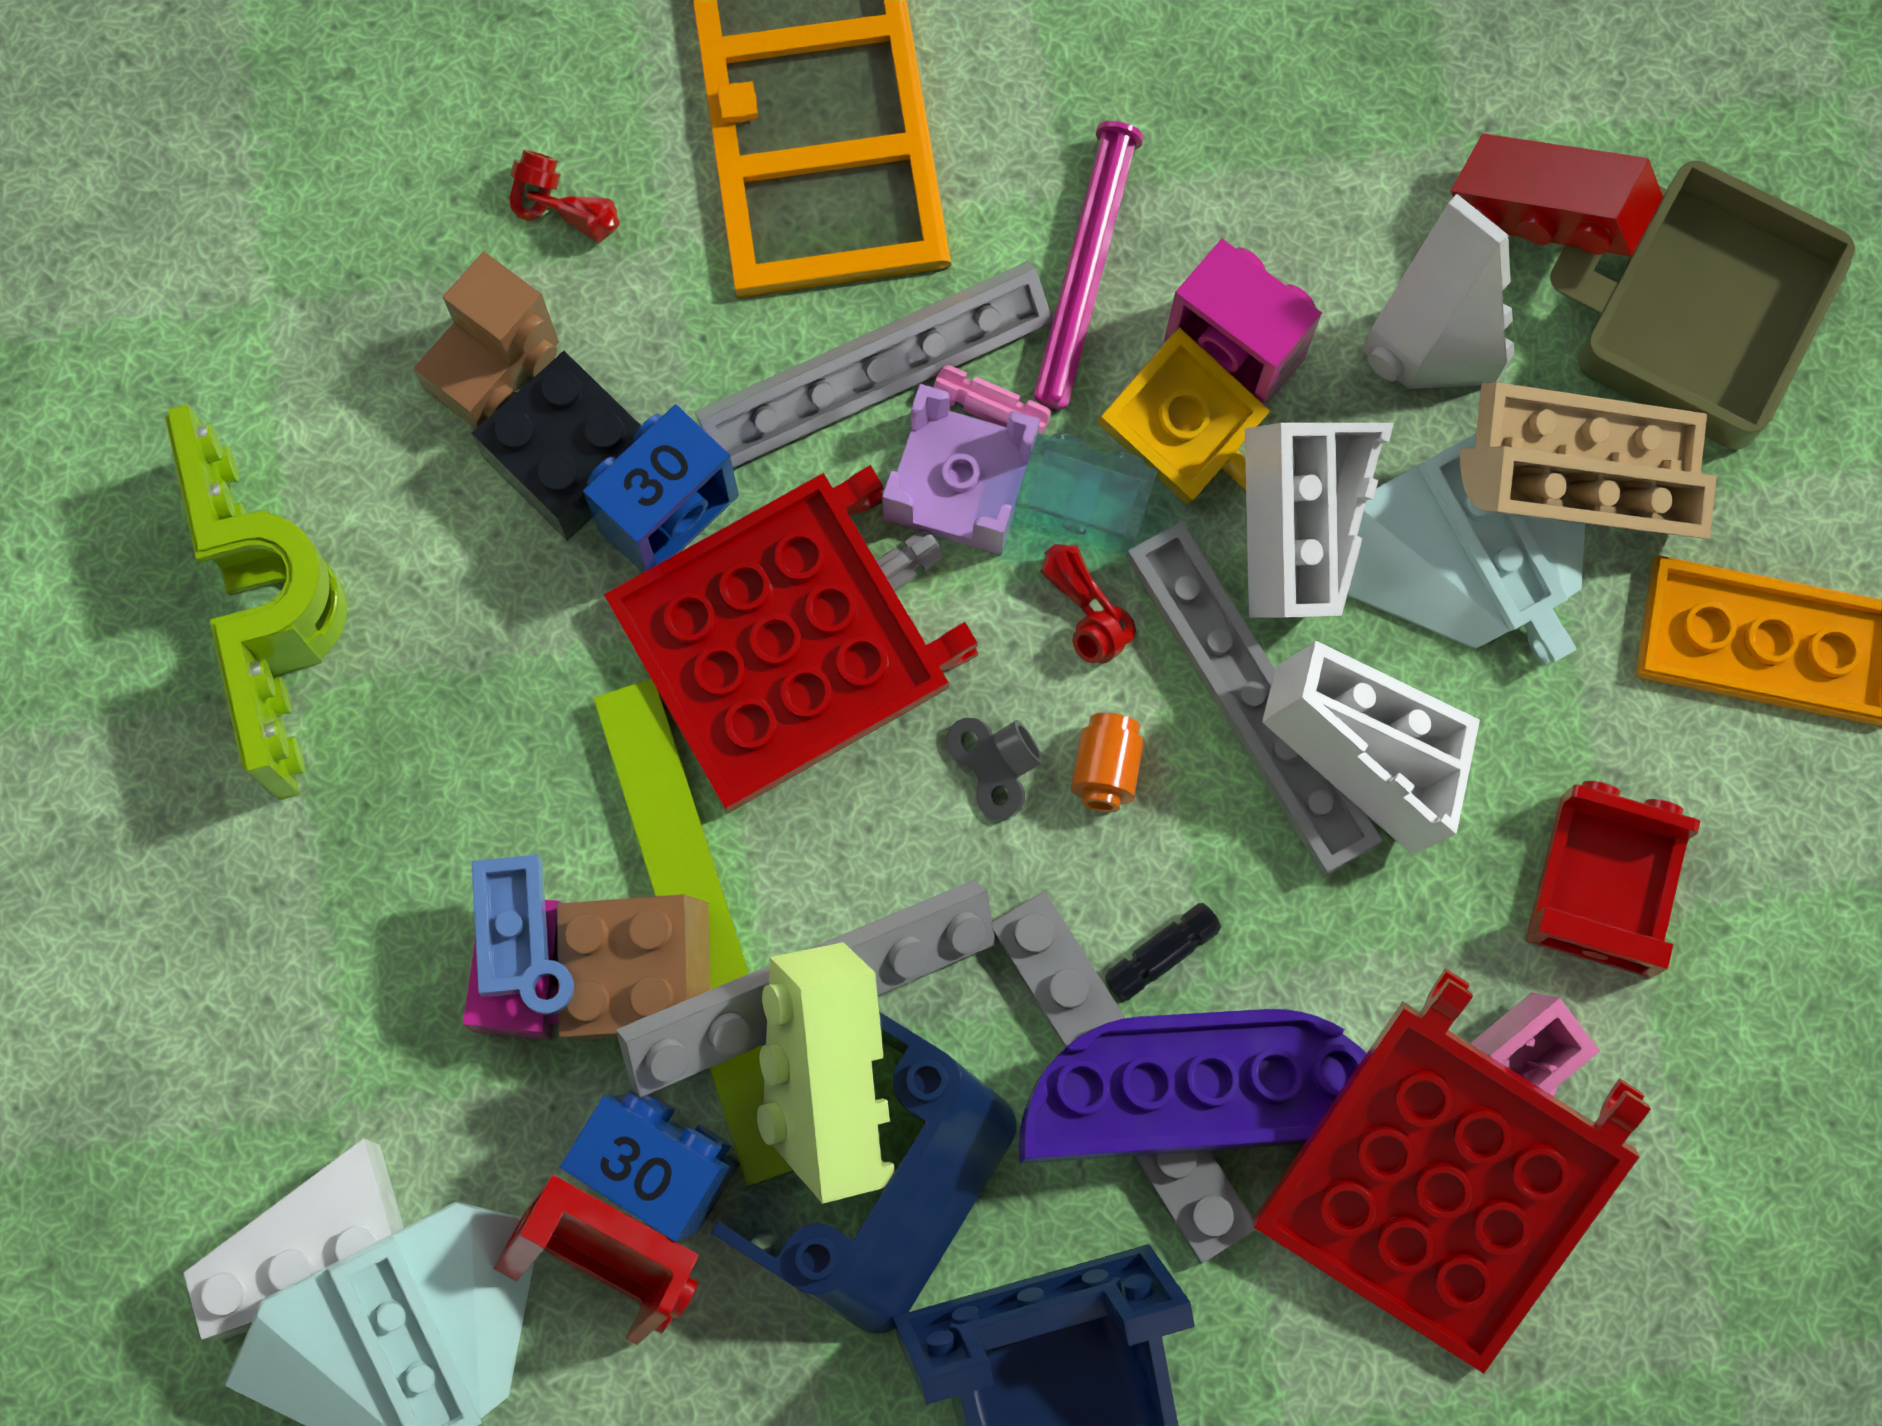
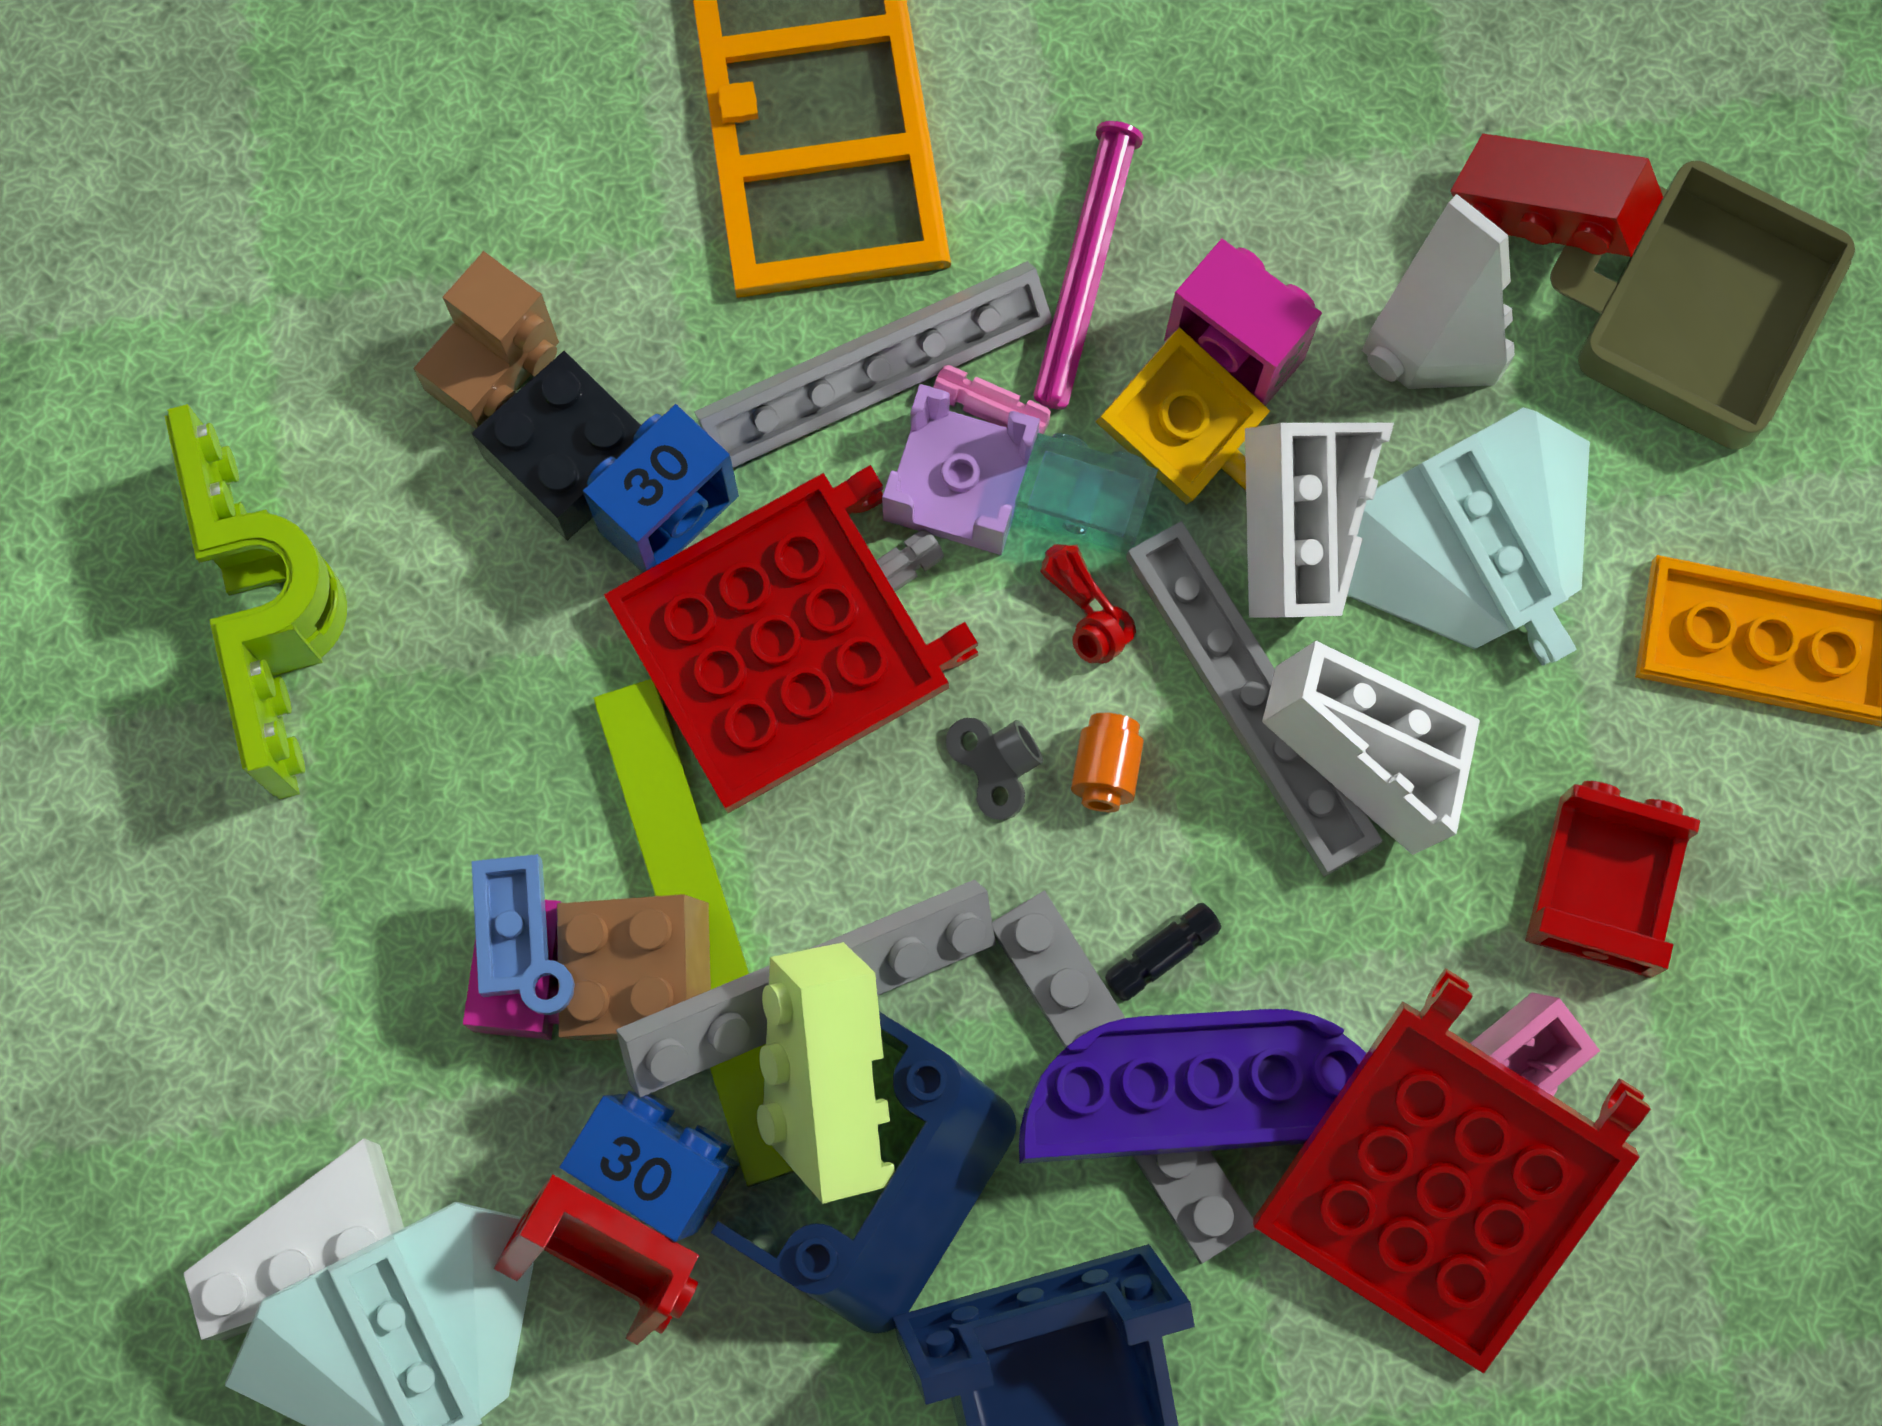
(589, 215): red piece -> none
(1589, 461): tan brick -> none

